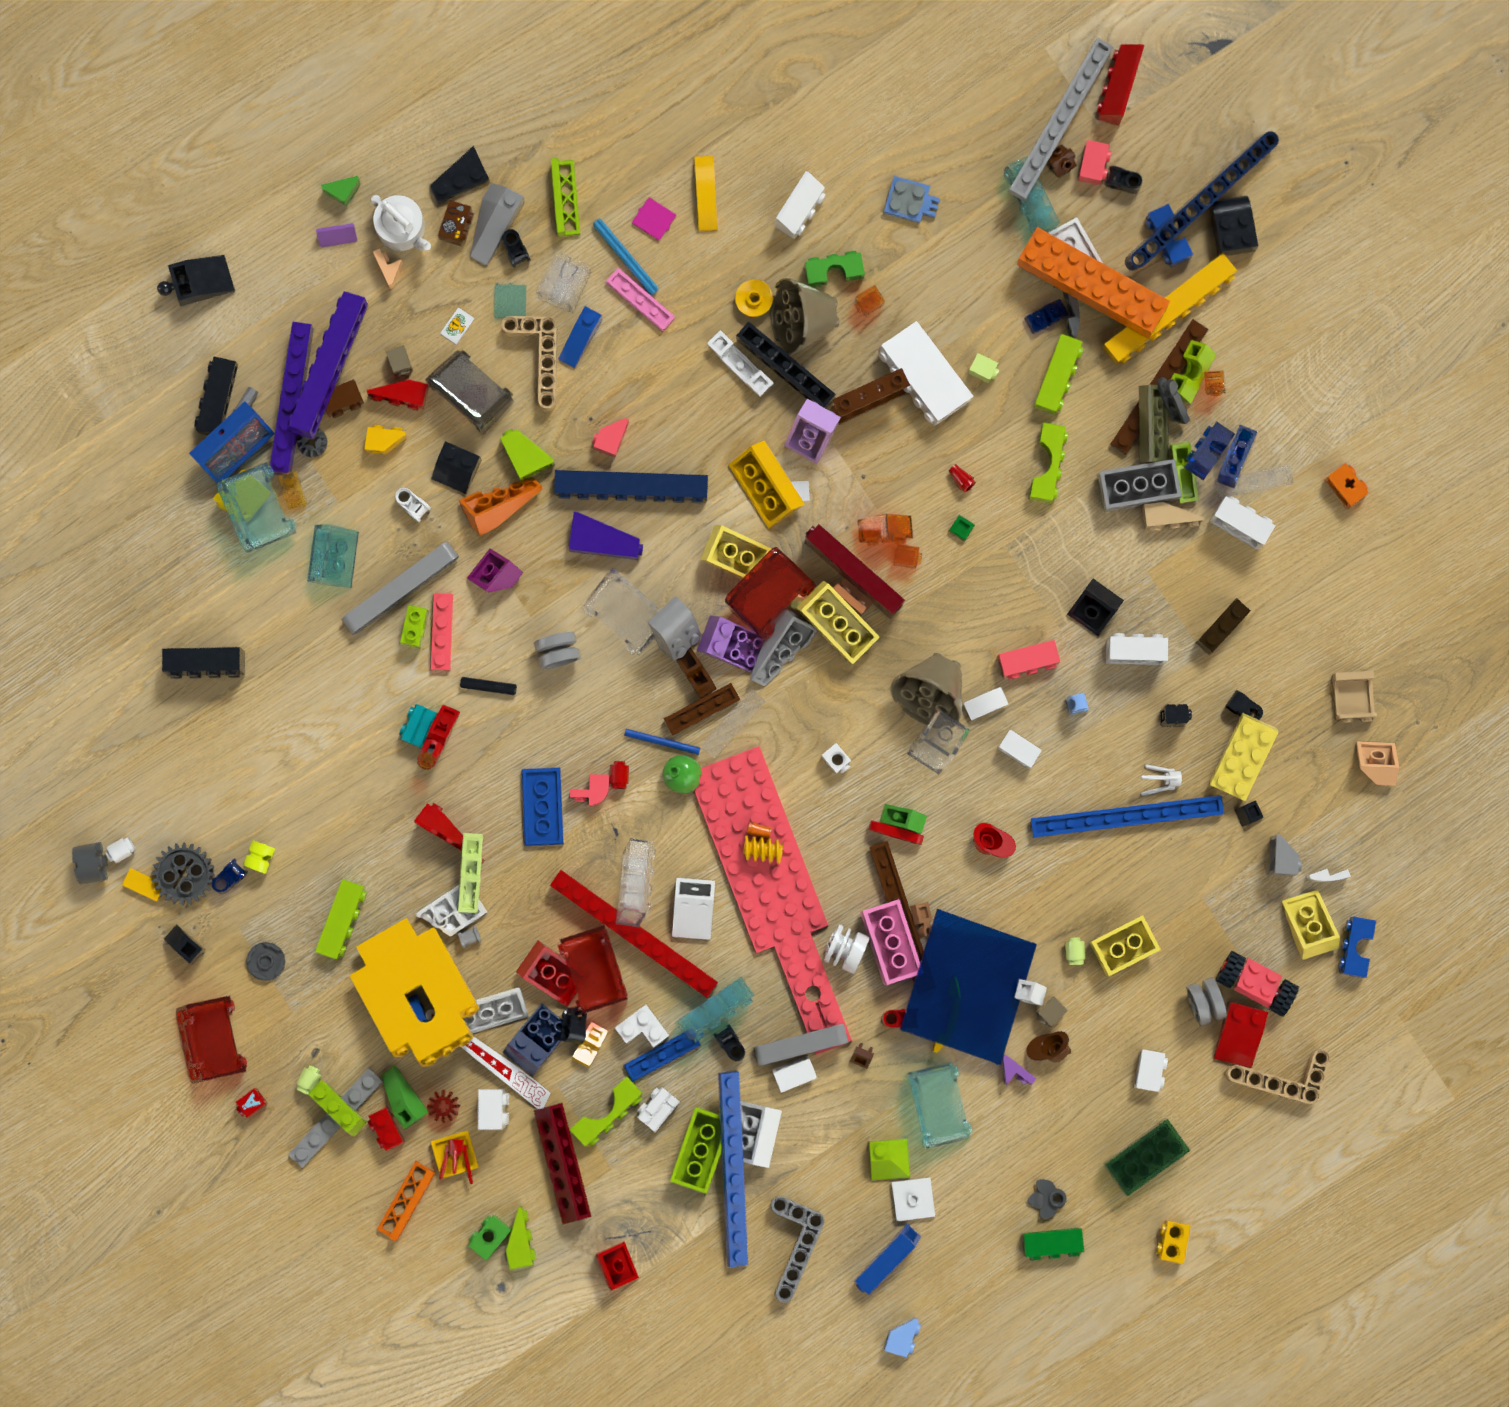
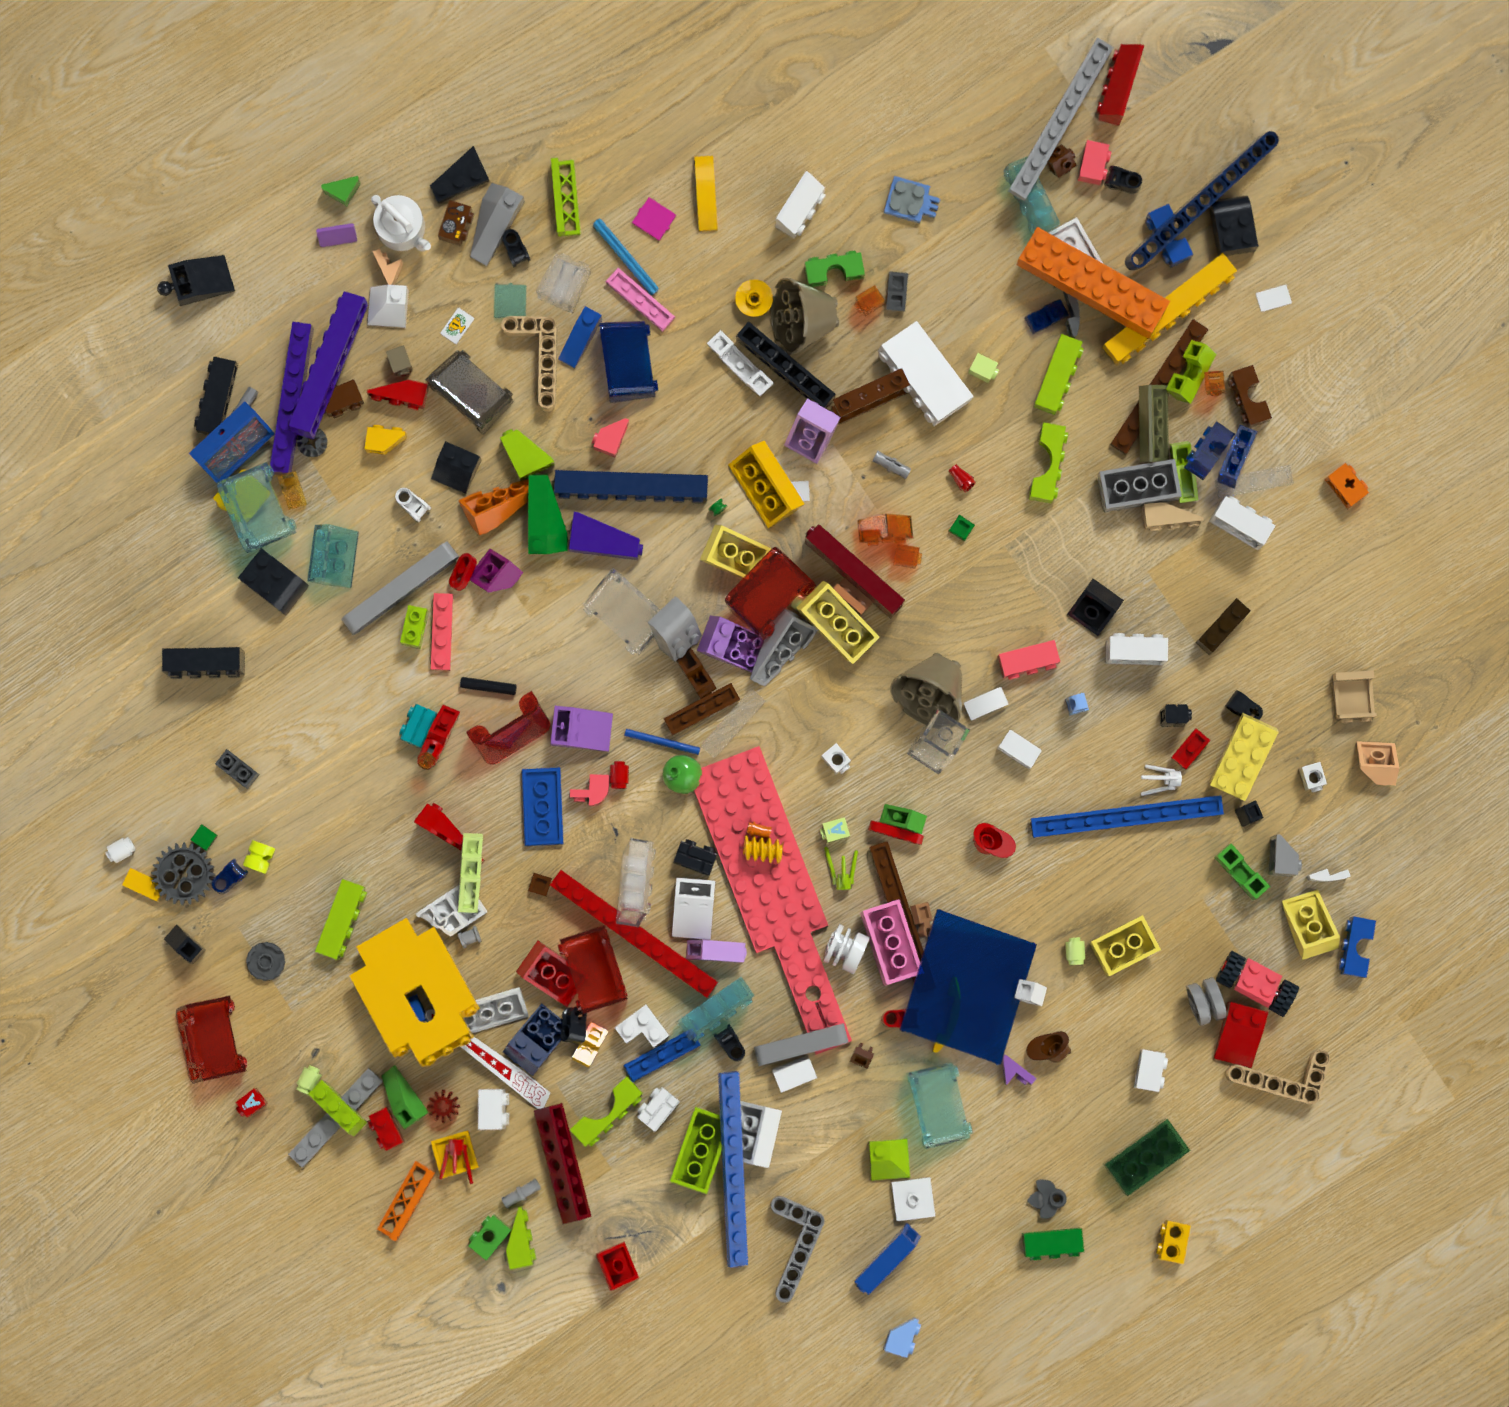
(90, 863): dark grey brick -> none
(204, 837): none -> green tile
(237, 769): none -> dark grey slope
(273, 581): none -> black brick
(388, 306): none -> white slope
(462, 571): none -> red plate
(514, 735): none -> clear red windscreen
(521, 1193): none -> light grey pin
(540, 884): none -> reddish brown tile
(545, 522): none -> green wedge
(557, 650): light grey wheel -> none
(581, 728): none -> medium lavender slope
(627, 360): none -> clear blue windscreen
(695, 858): none -> black brick
(716, 951): none -> lavender slope
(717, 507): none -> green bush
(834, 830): none -> yellowish green brick
(842, 881): none -> lime plant
(891, 464): none -> light grey pin
(897, 291): none -> dark grey slope
(1051, 1012): dark tan brick -> none
(1172, 400): dark grey hinge -> none
(1190, 748): none -> red plate
(1243, 875): none -> bright green arch
(1252, 412): none -> reddish brown arch
(1273, 298): none -> white sticker
(1315, 768): none -> white brick

